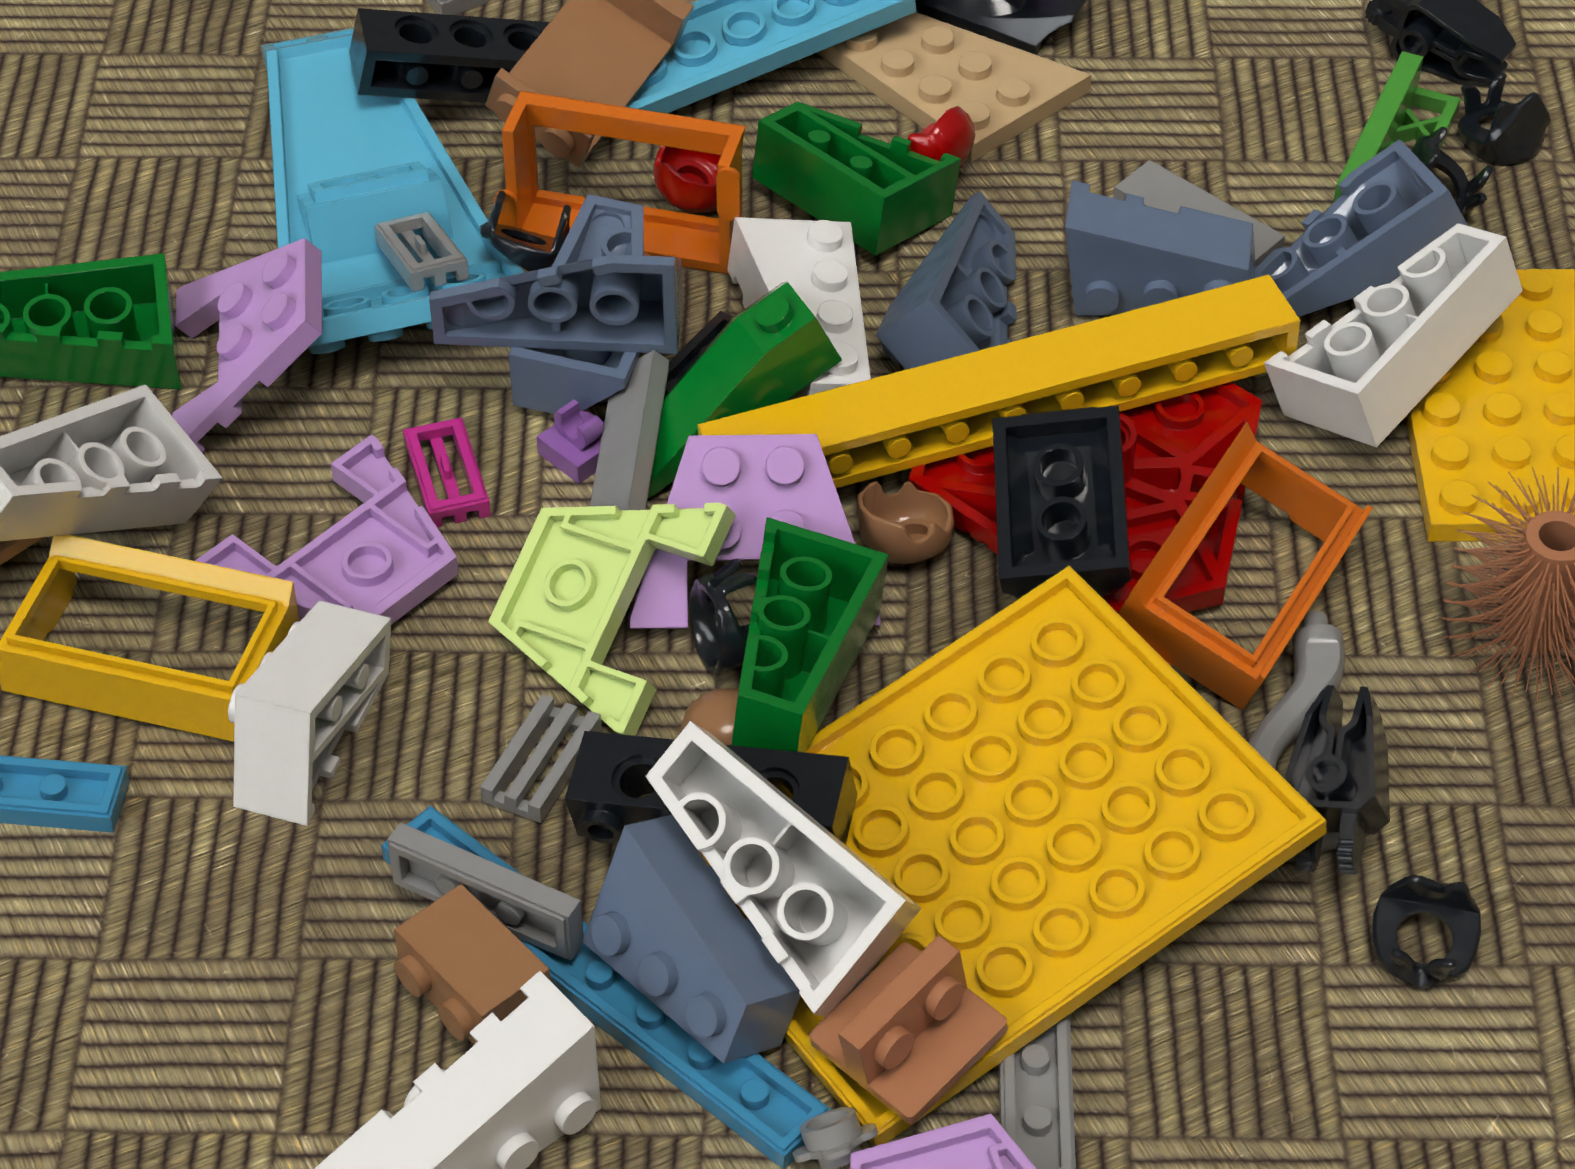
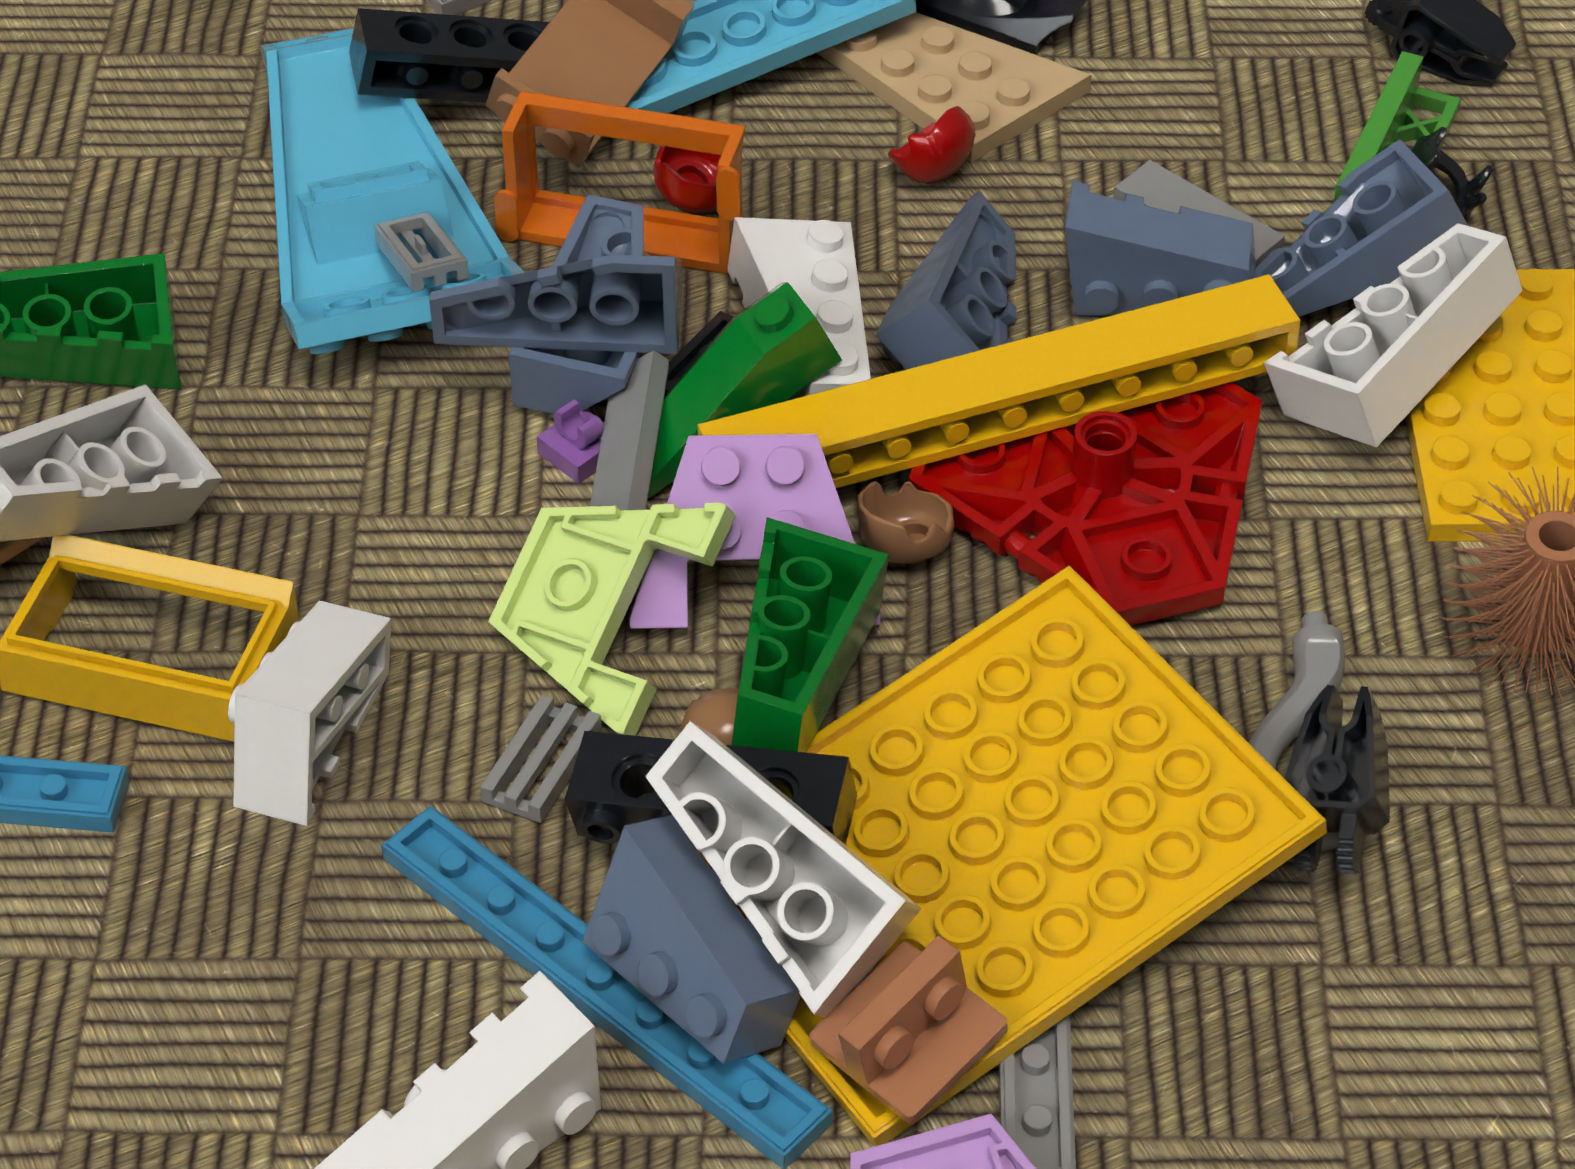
(266, 320): lavender wing -> none
(373, 559): lavender wing -> none
(455, 504): dark pink tile -> none
(464, 961): medium nougat brick -> none
(520, 903): light grey tile -> none
(522, 246): black piece -> none
(715, 628): black piece -> none
(833, 1137): light grey plate -> none
(851, 177): green wedge -> none
(1061, 499): black slope -> none
(1195, 645): orange piece -> none
(1426, 896): black piece -> none
(1515, 130): black piece -> none

